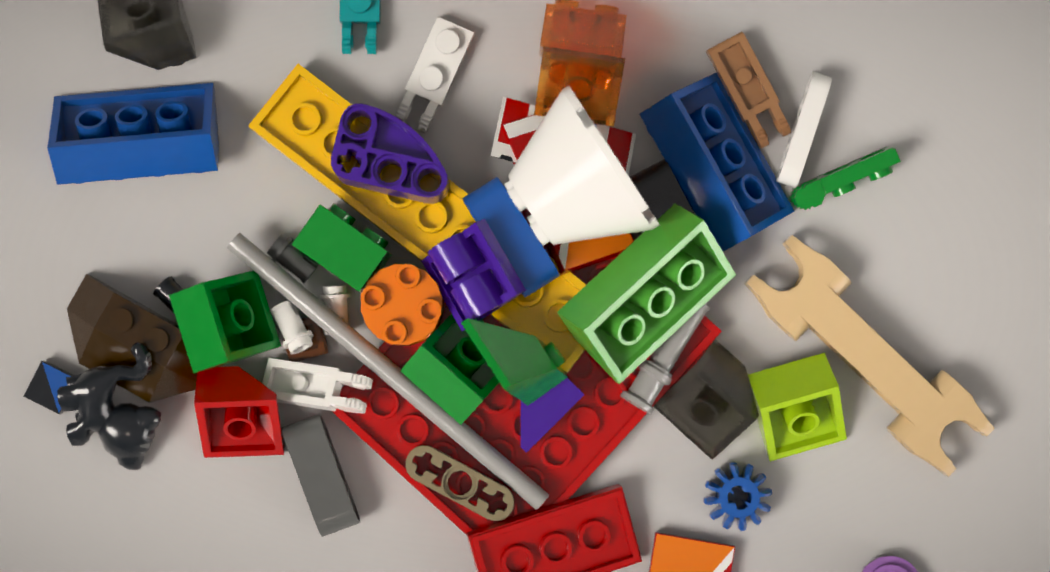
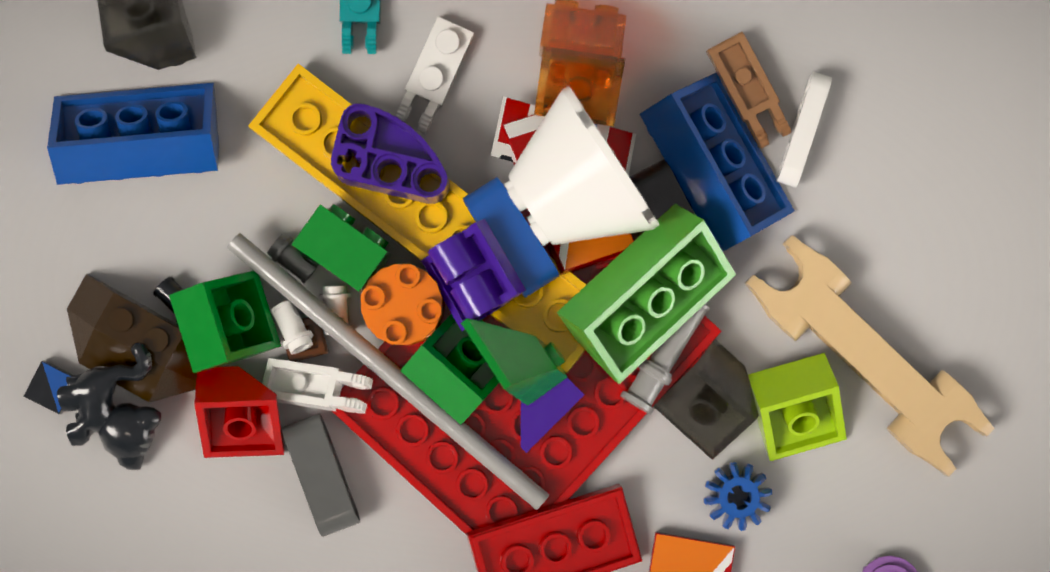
(462, 499): dark tan beam -> none
(842, 178): green hinge -> none

